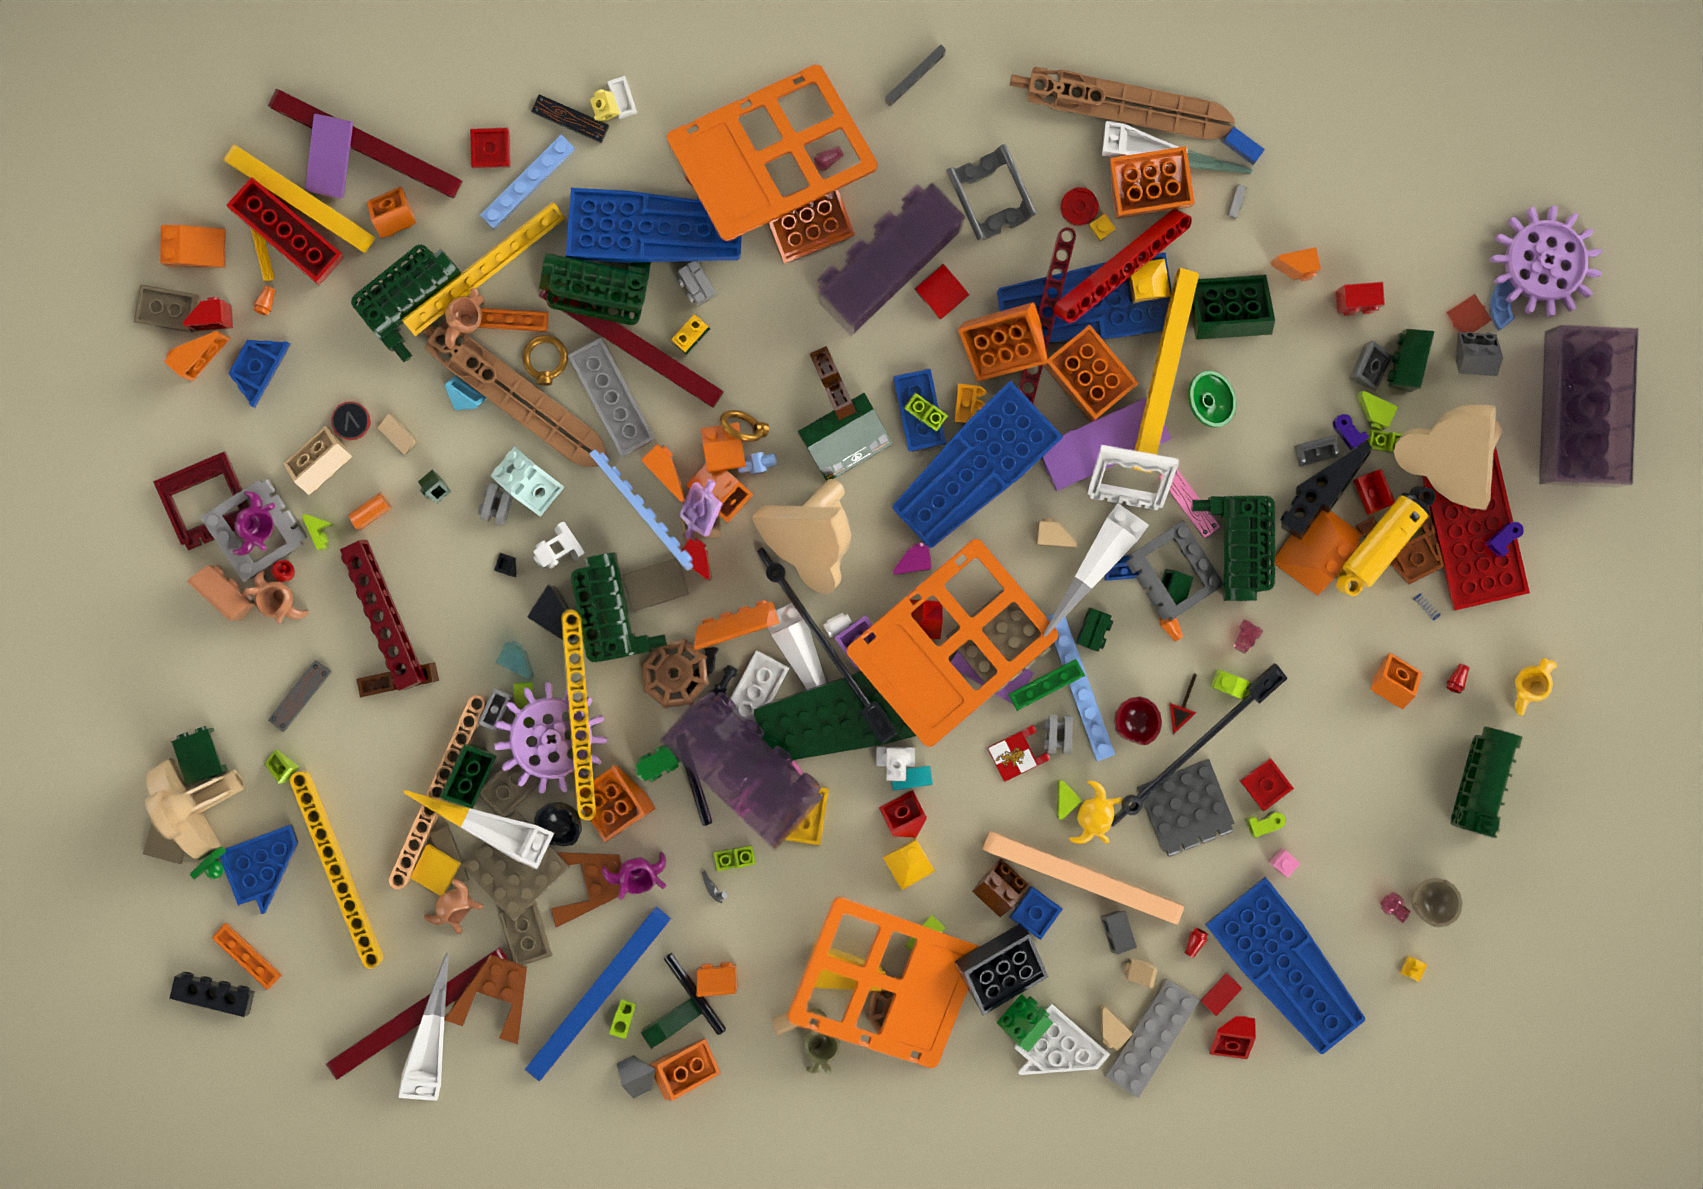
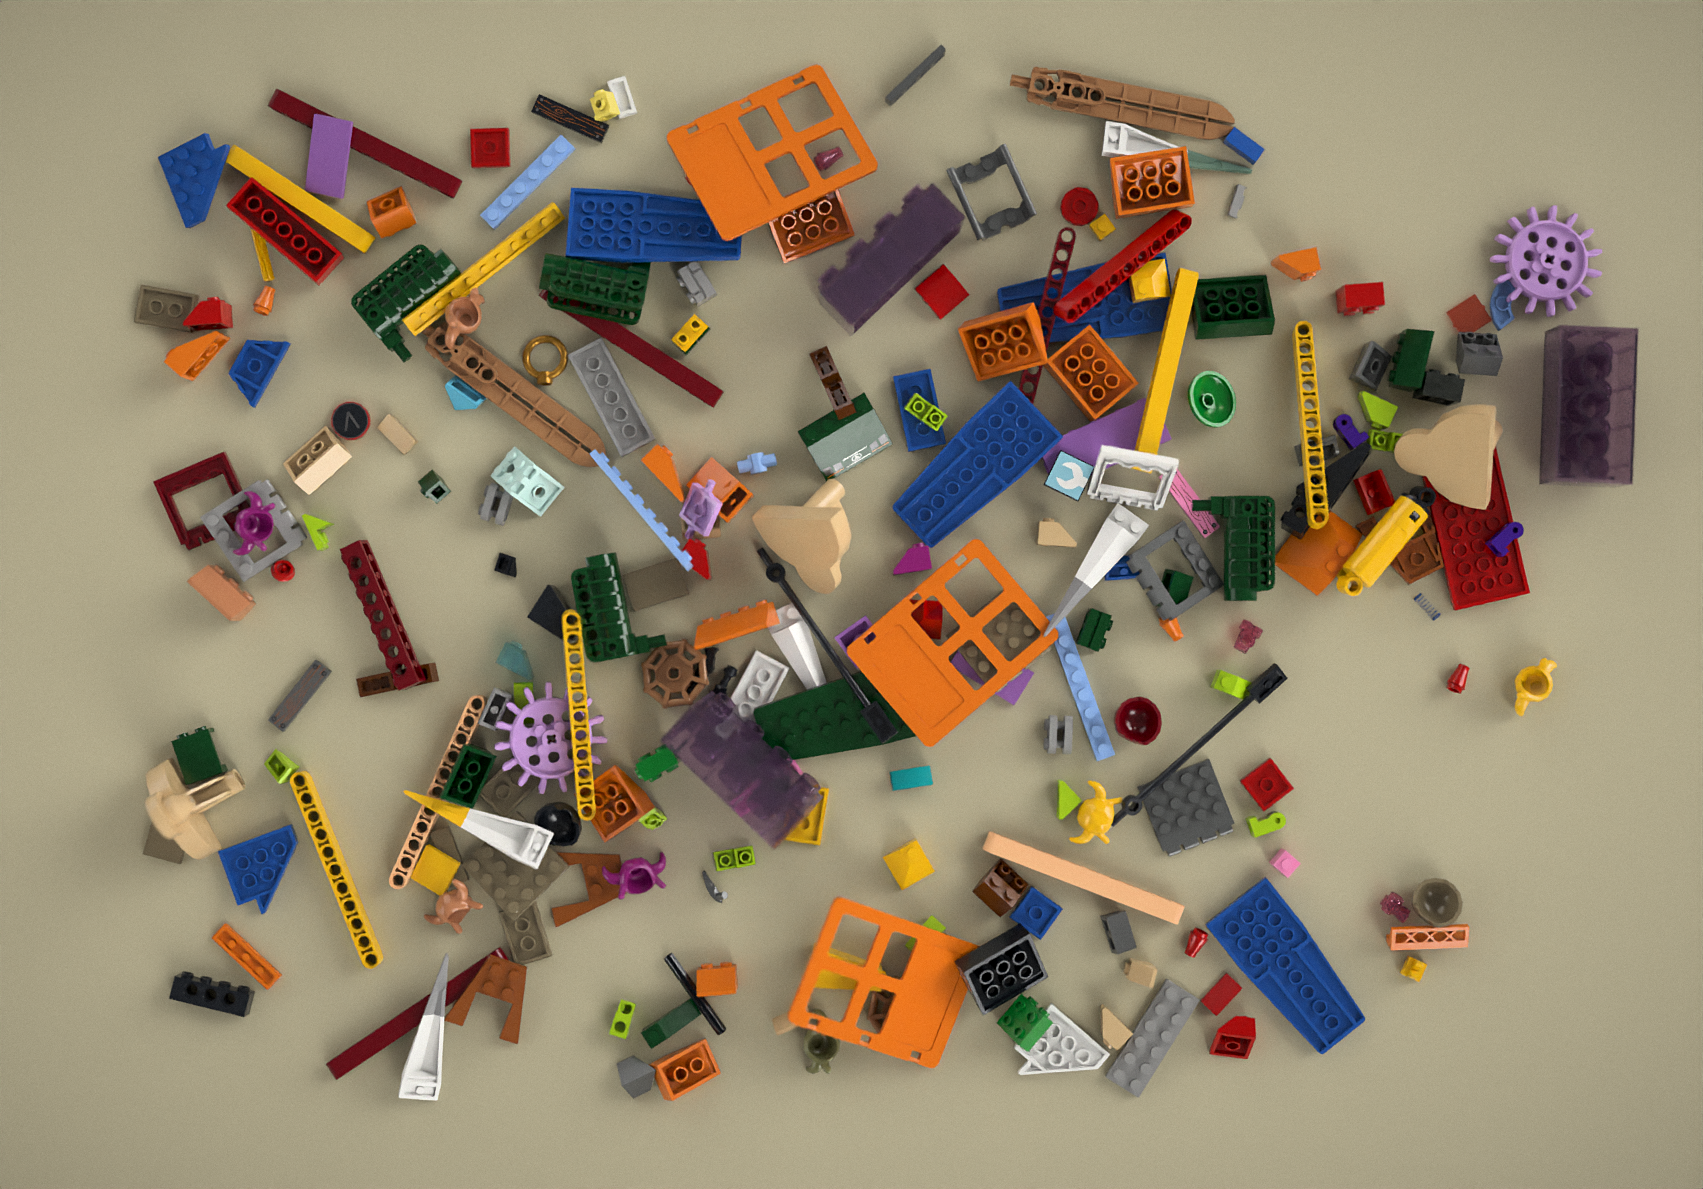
(192, 246): orange slope -> none
(194, 176): none -> blue wing
(210, 865): green tile -> none
(274, 599): nougat piece -> none
(369, 511): orange brick -> none
(514, 320): orange tile -> none
(545, 556): white tile -> none
(597, 994): blue beam -> none
(653, 819): none -> lime slope
(699, 797): black axle -> none
(722, 449): orange slope -> none
(759, 429): pearl gold piece -> none
(837, 624): white brick -> none
(896, 761): white tile -> none
(904, 815): red slope -> none
(967, 403): light orange plate -> none
(1014, 754): flag -> none
(1046, 684): green tile -> none
(1069, 475): none -> medium azure tile
(1179, 714): piece -> none
(1310, 433): none -> yellow beam
(1396, 681): orange slope -> none
(1427, 940): none -> orange fence
(1440, 388): none -> pearl dark grey brick
(1485, 781): dark green piece -> none

